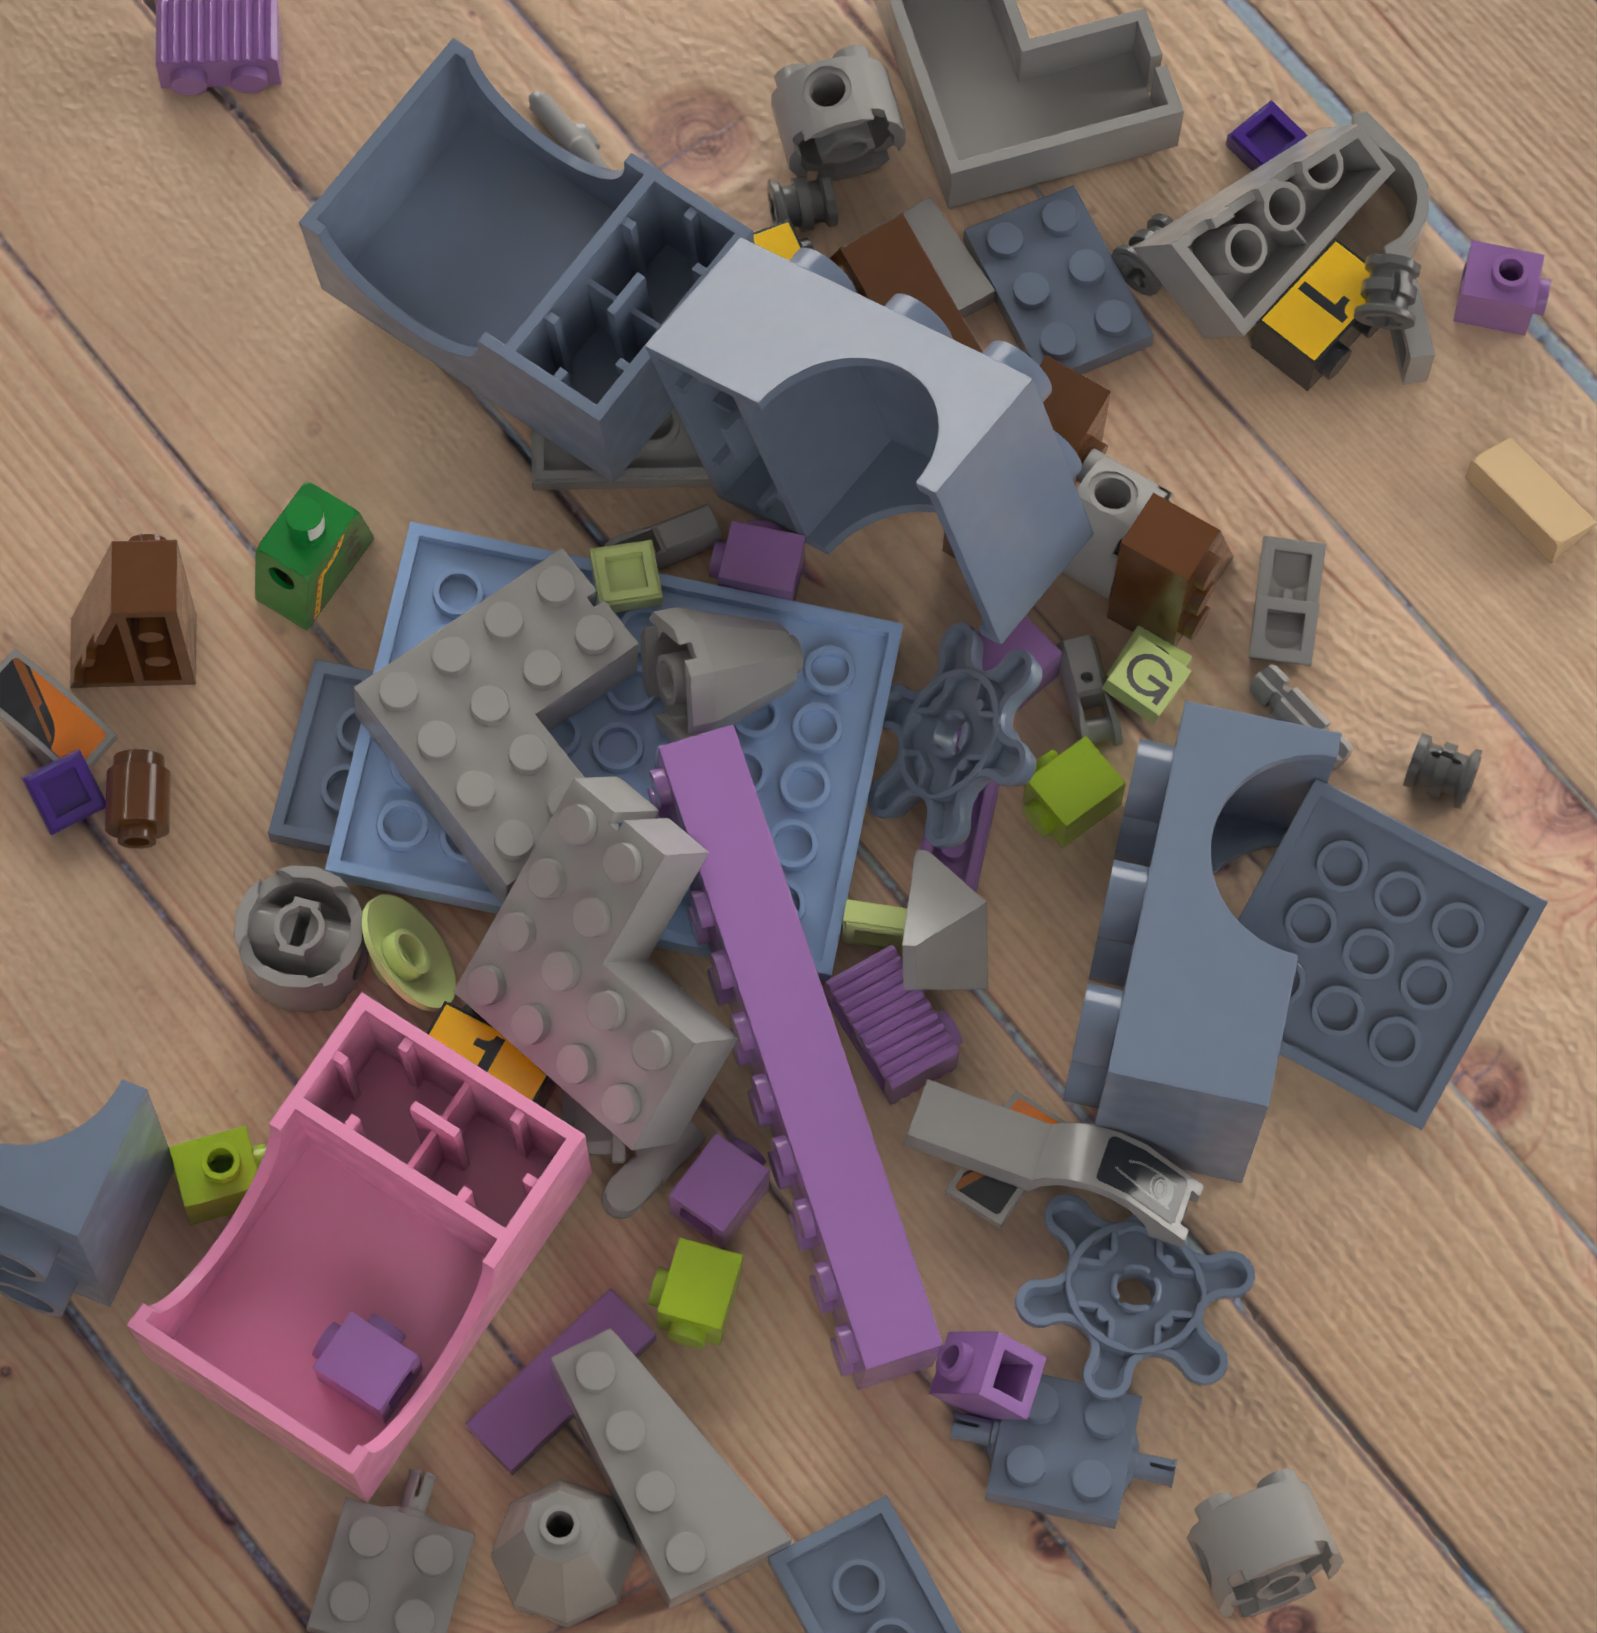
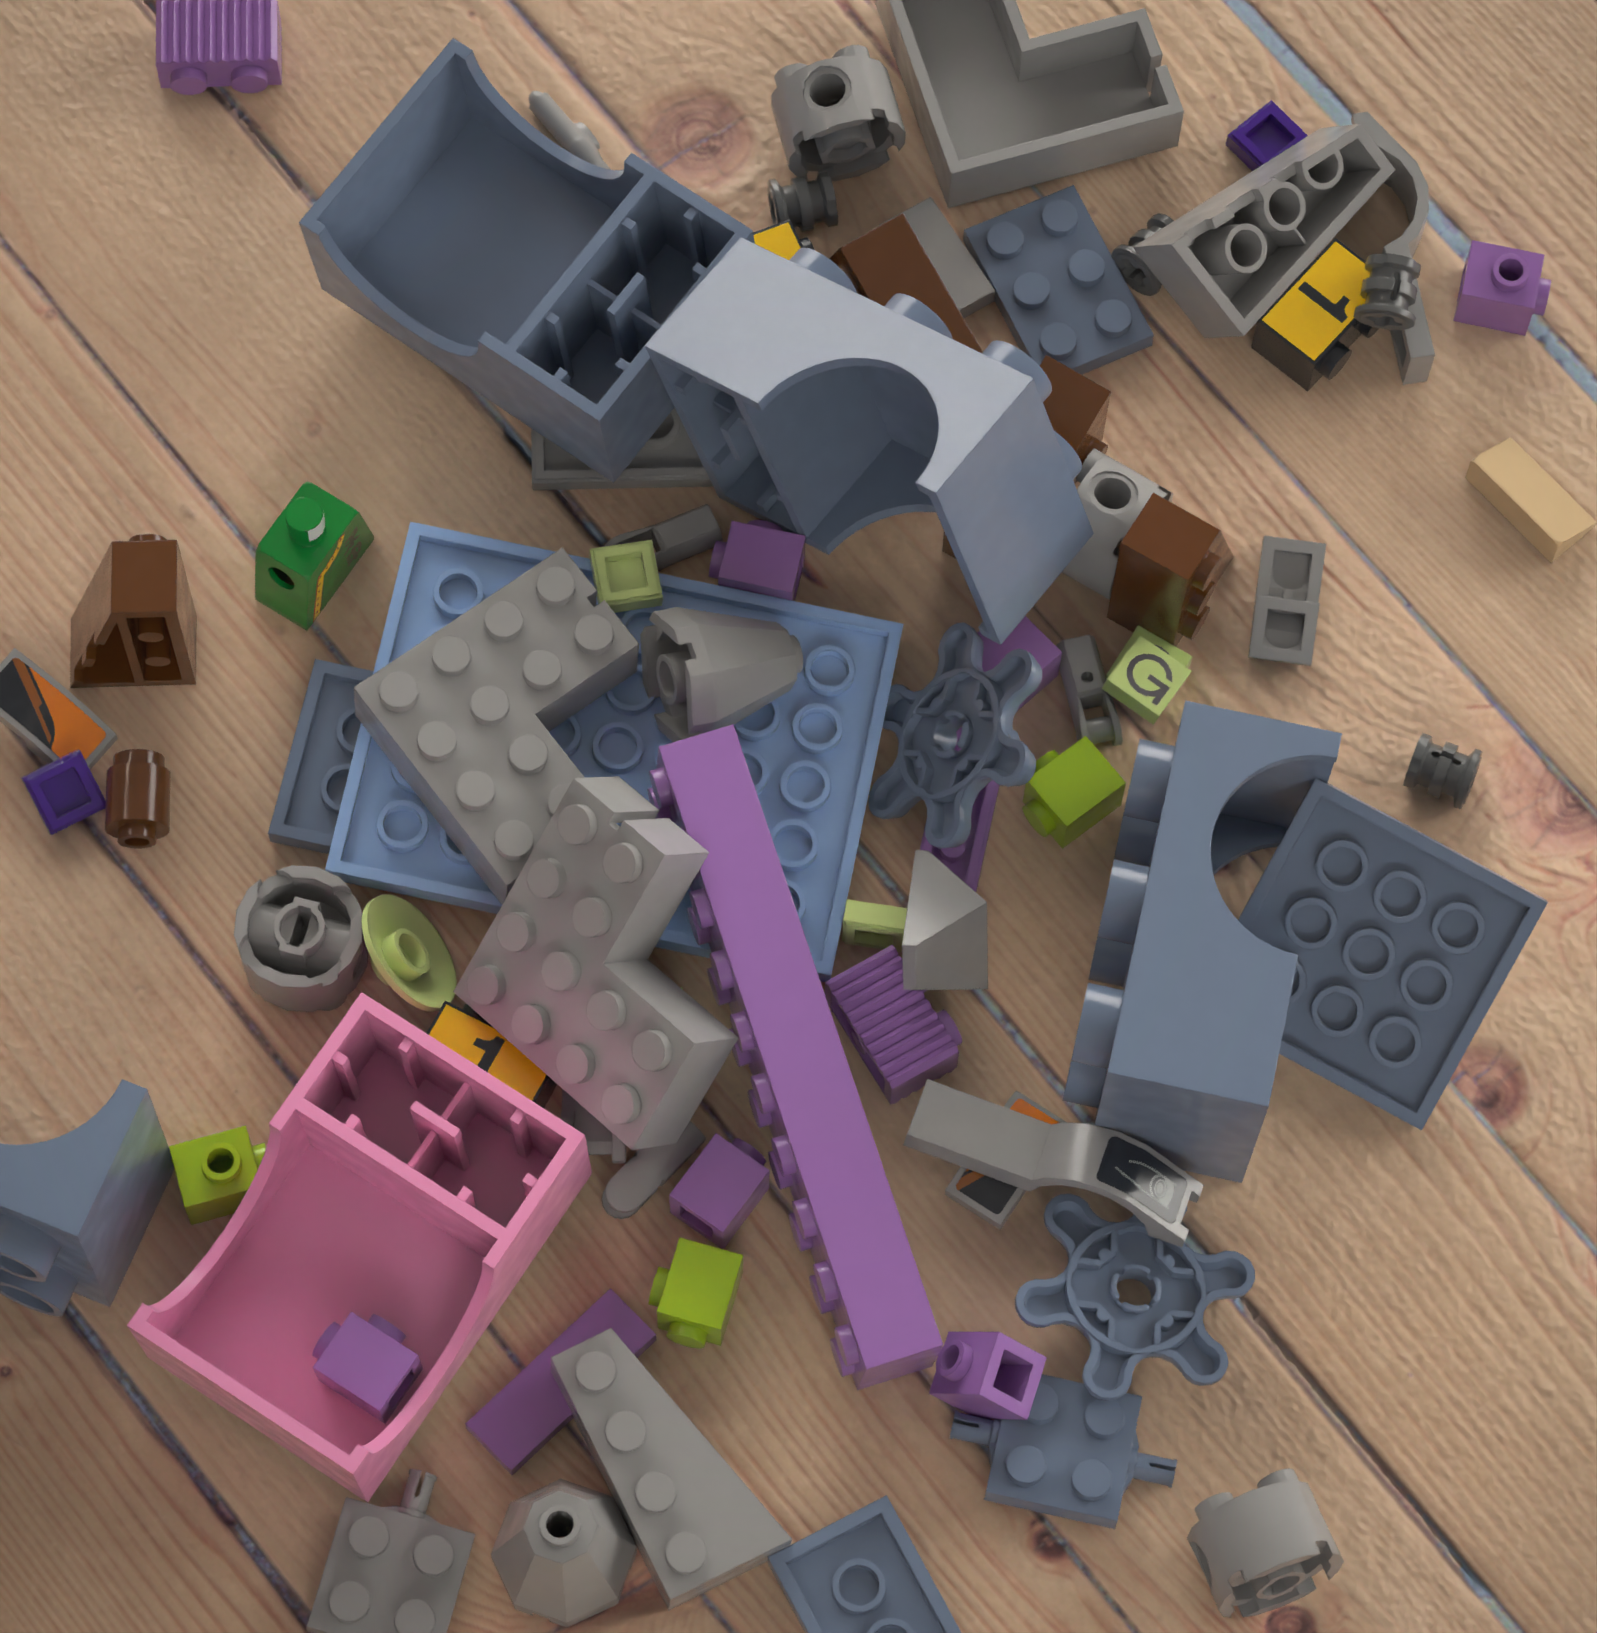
(1292, 705): light grey axle -> none

